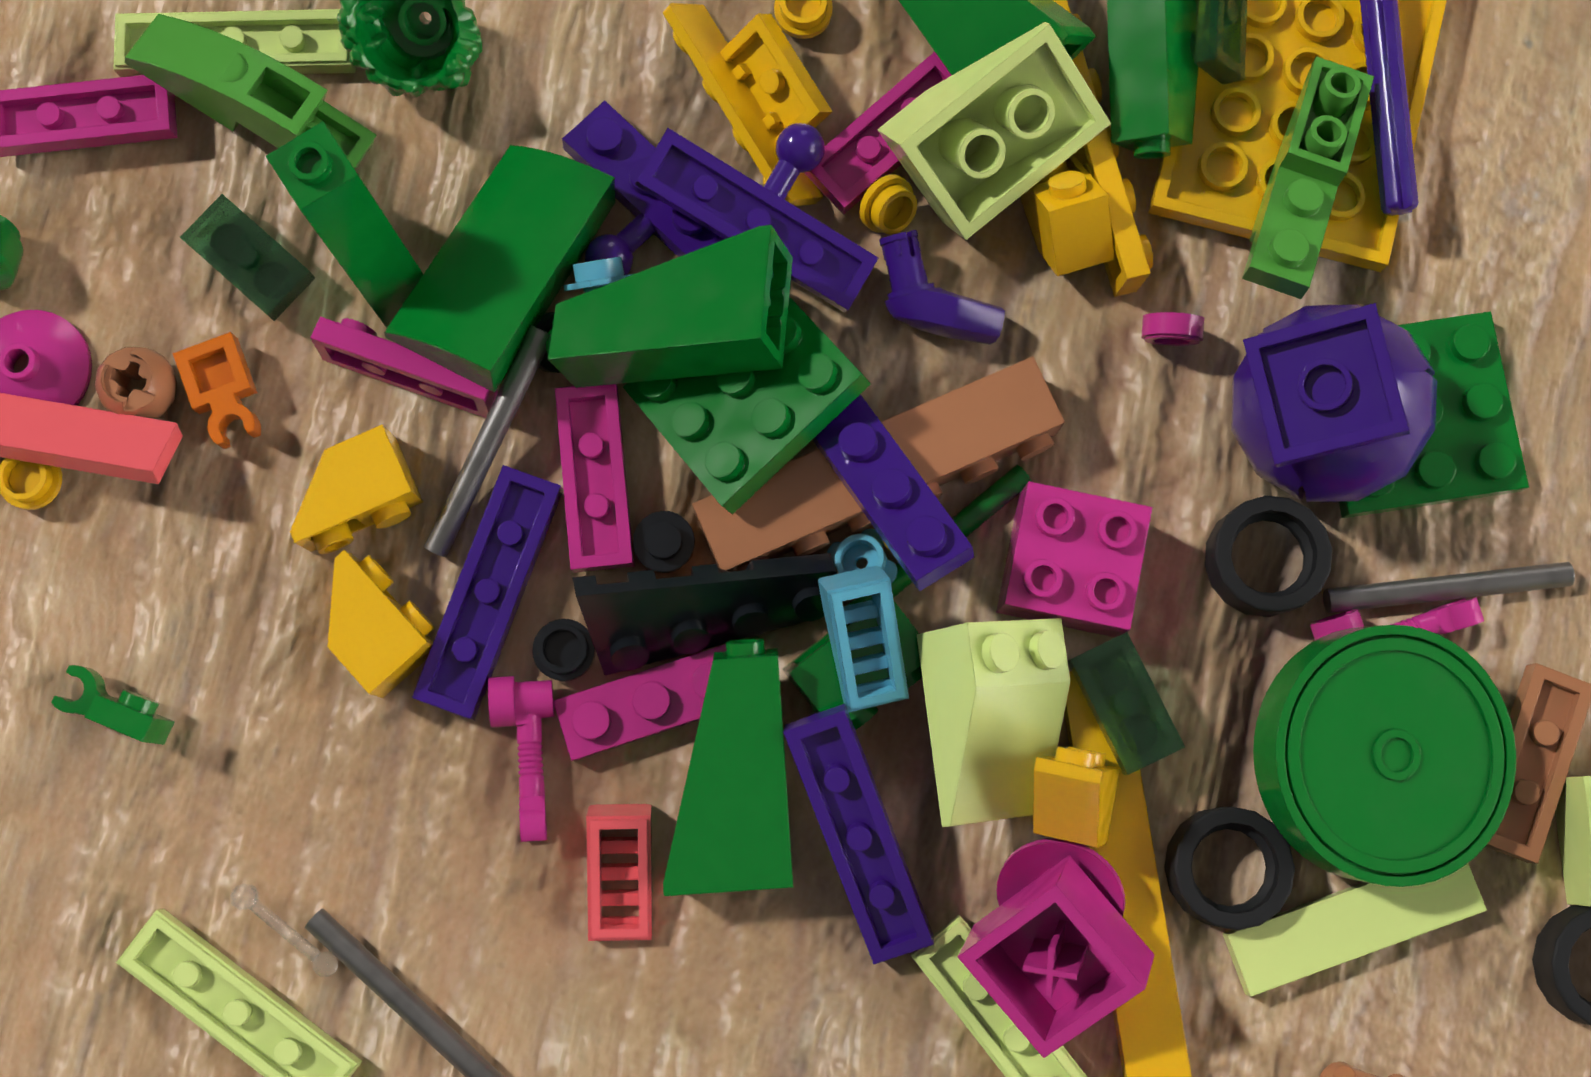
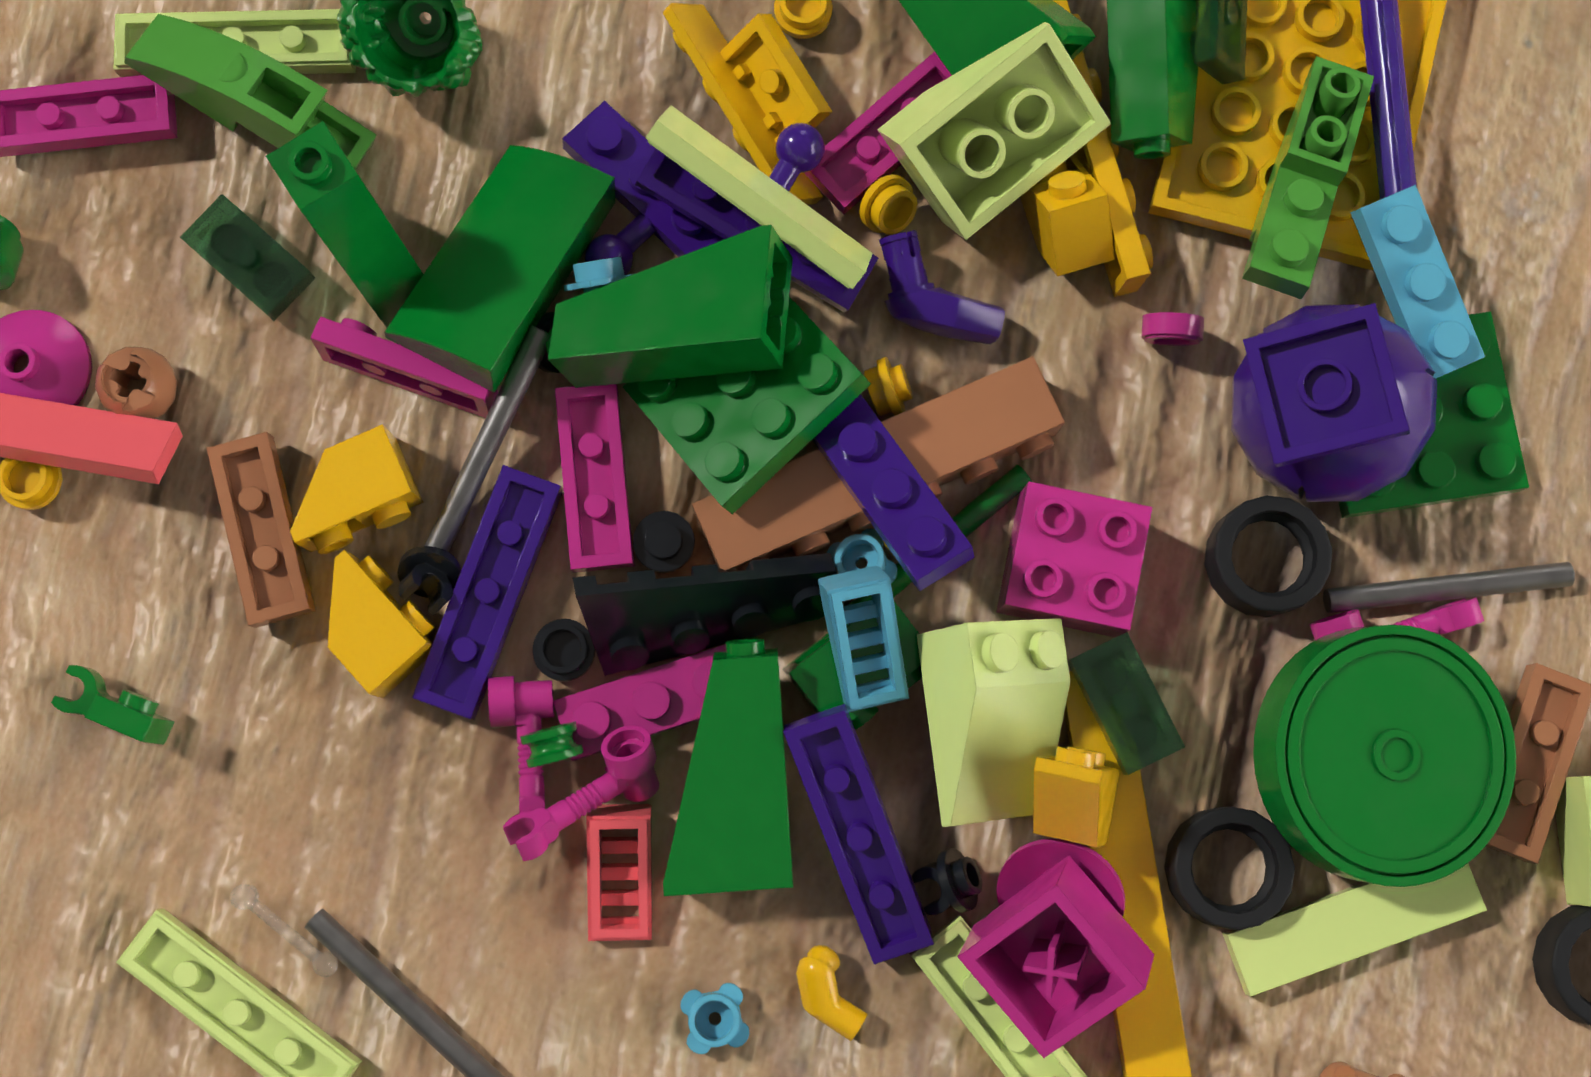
(217, 380): orange plate -> none
(259, 528): none -> nougat plate
(429, 574): none -> black plate
(551, 744): none -> green bush
(629, 771): none -> dark pink brick
(705, 1034): none -> medium azure plate
(759, 196): none -> yellowish green tile
(820, 992): none -> yellow arm
(888, 387): none -> yellow plate
(958, 881): none -> black plate
(1417, 279): none -> medium azure plate

